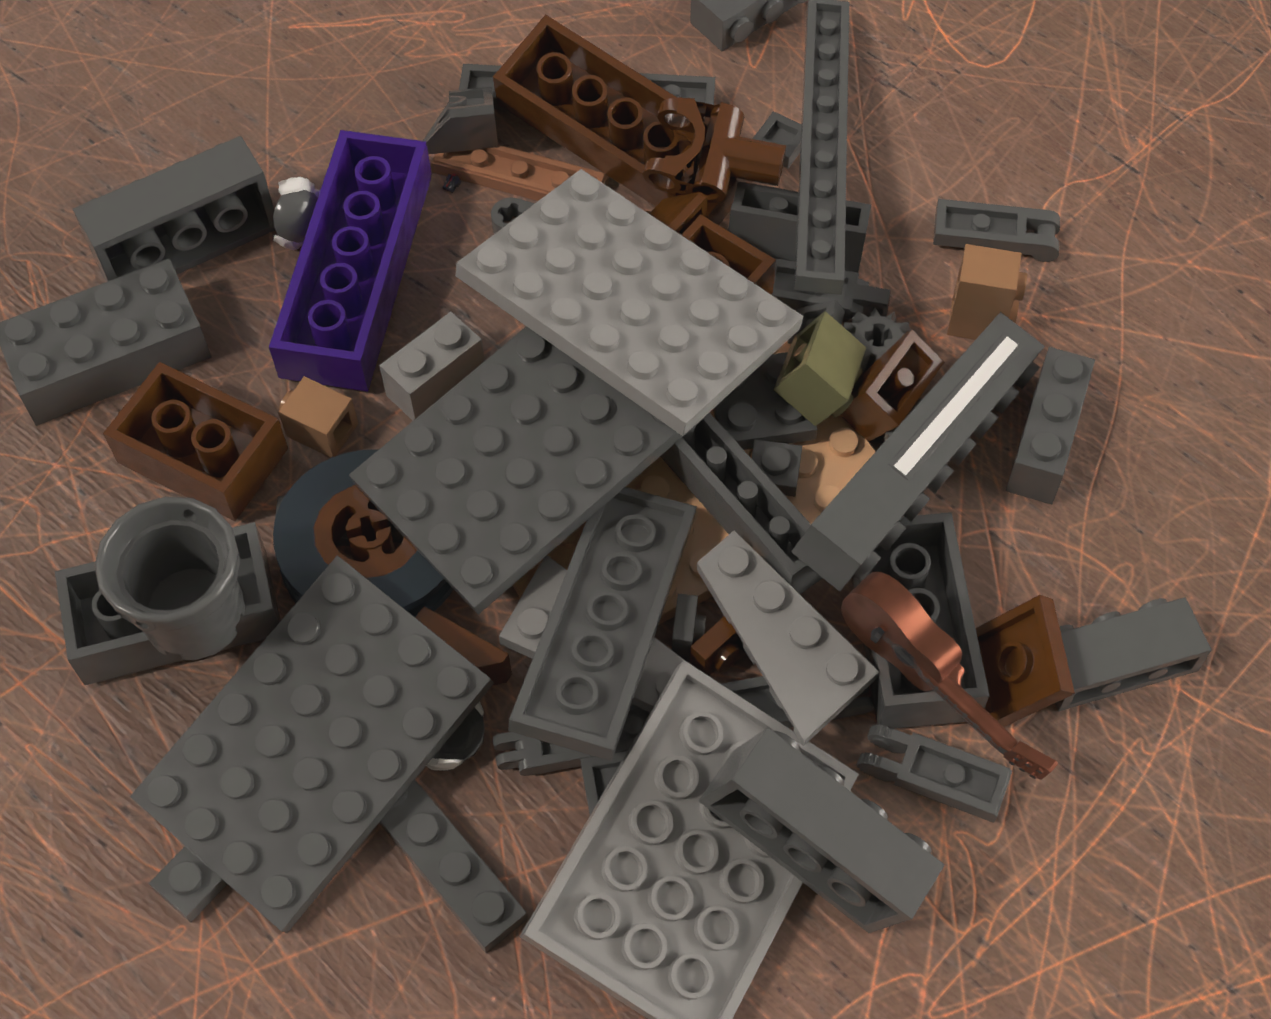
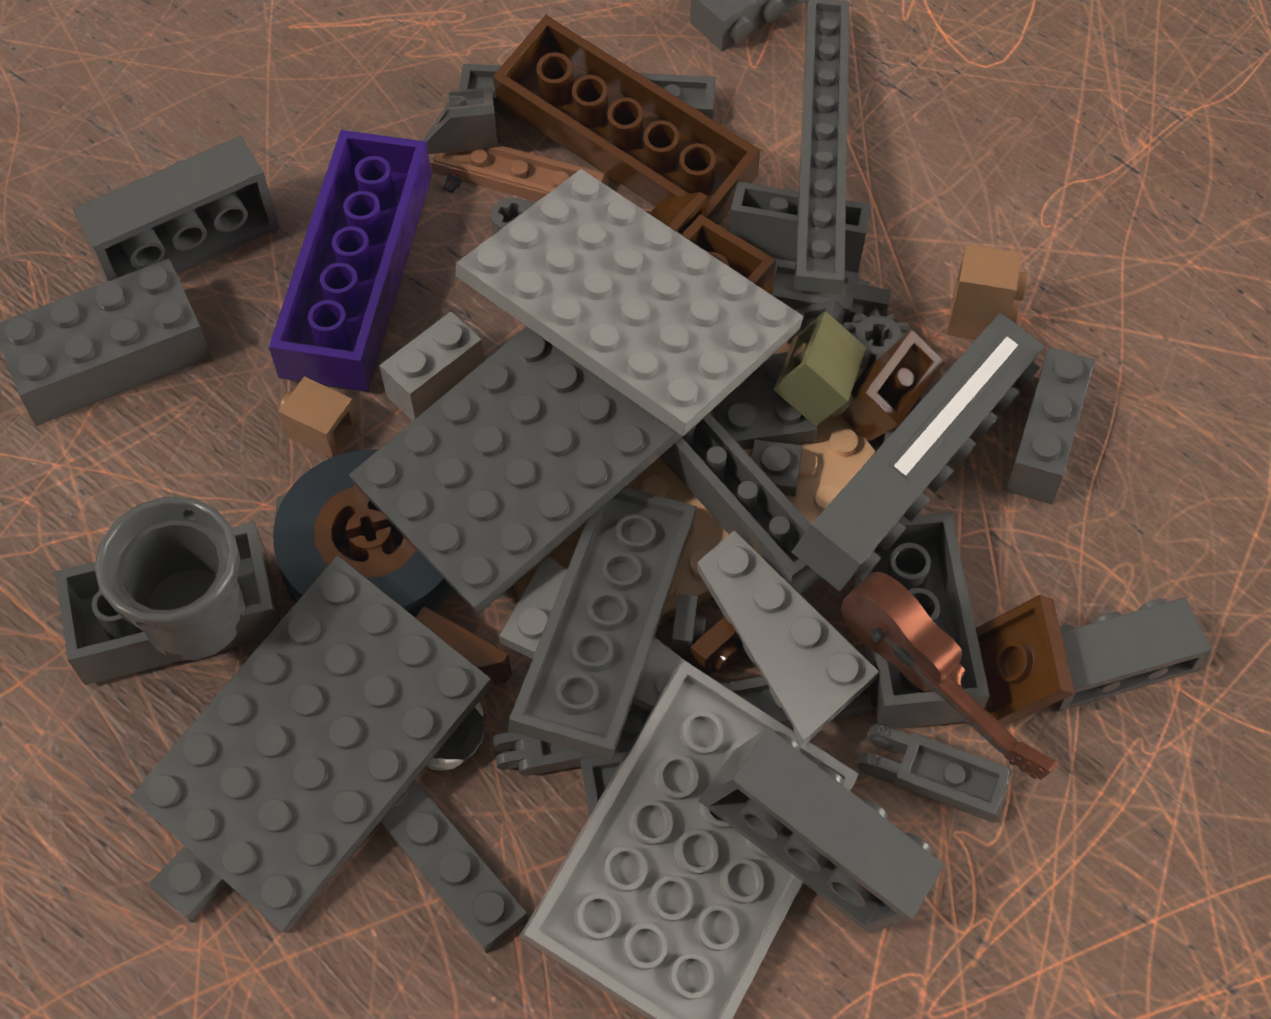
(196, 440): reddish brown brick -> none
(294, 211): dark grey hair -> none
(719, 157): reddish brown connector -> none
(782, 131): dark grey plate -> none
(997, 228): dark grey plate -> none

